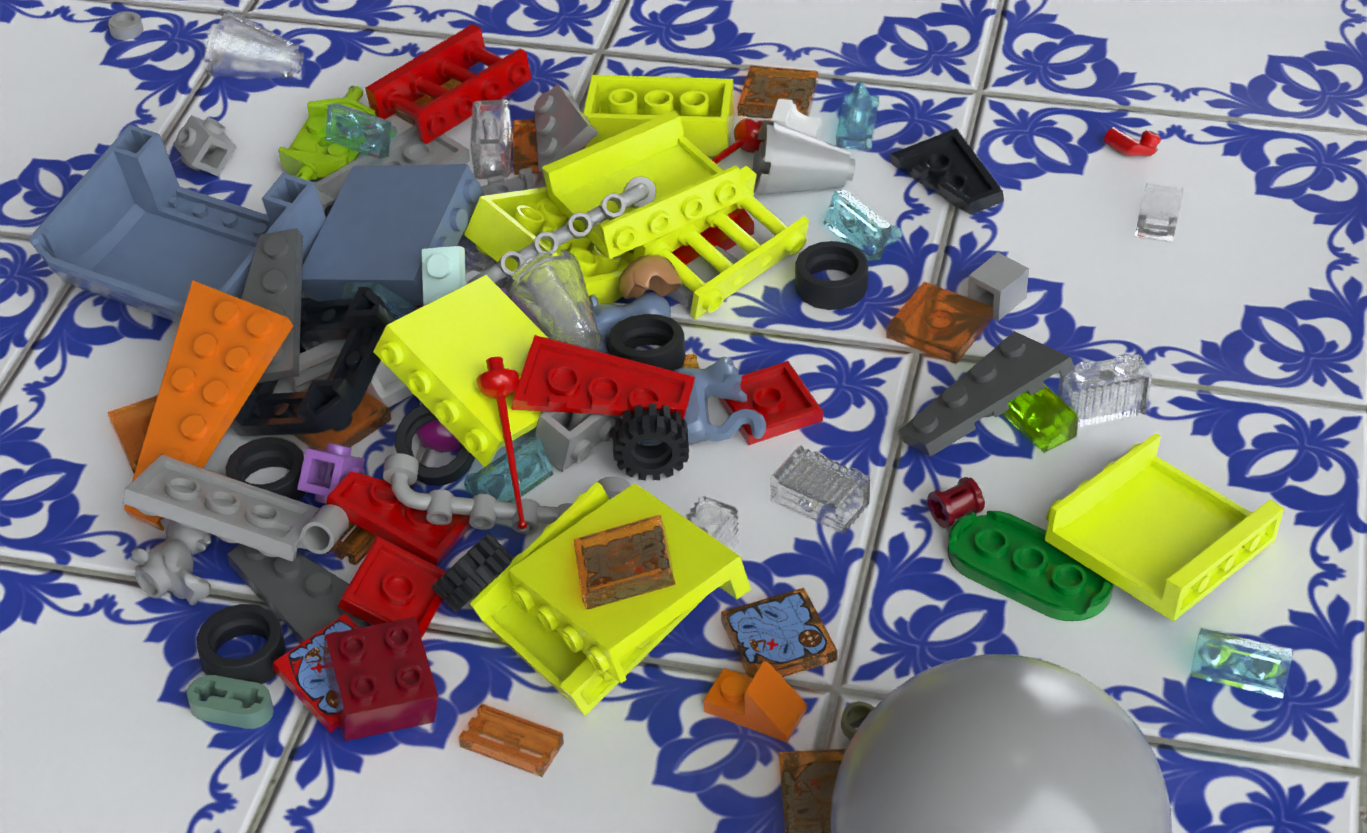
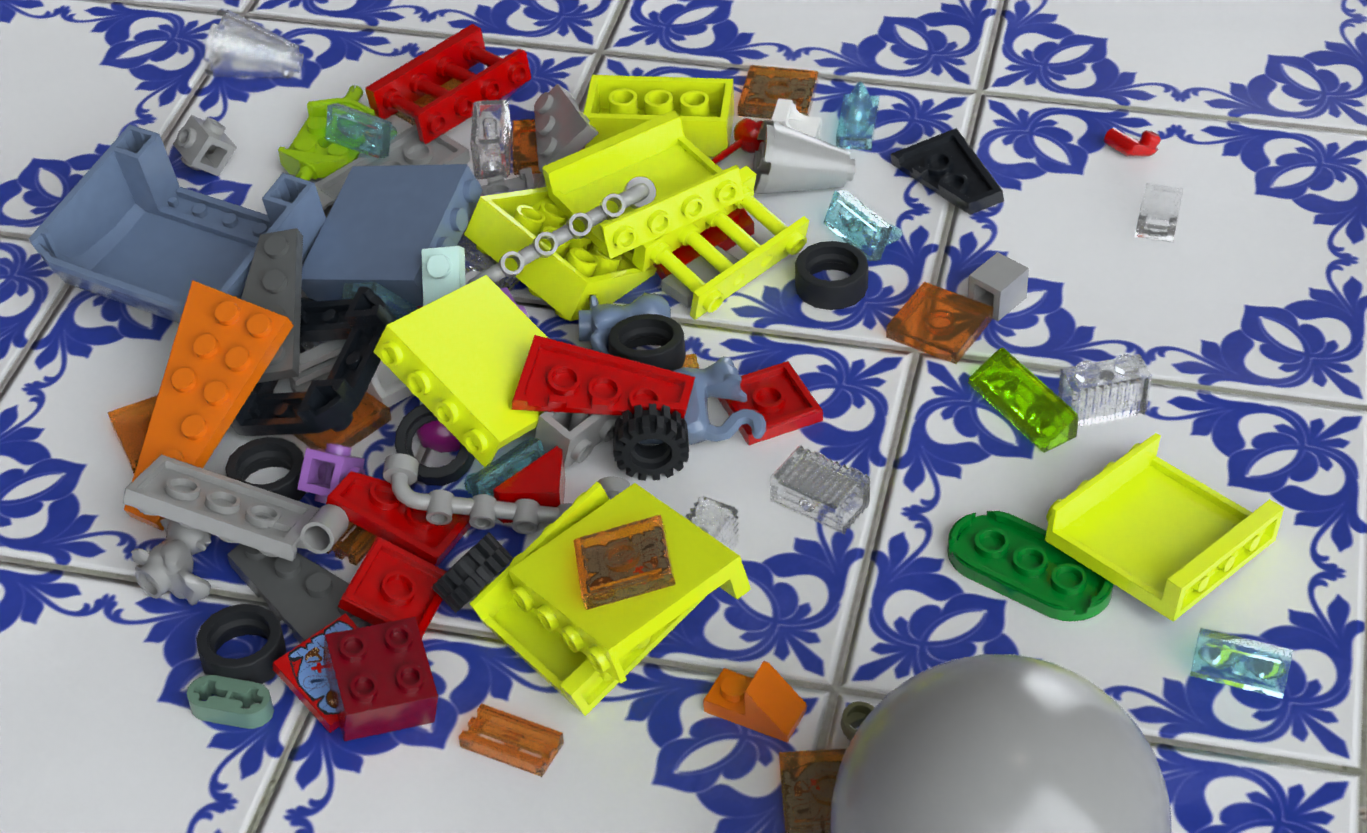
(125, 25): light grey tile -> none
(499, 384): red sword -> none
(538, 481): none -> red slope
(556, 299): clear cone -> none
(649, 273): medium nougat hair -> none
(781, 632): tile -> none
(955, 502): dark red bush -> none
(984, 391): dark grey wing -> none

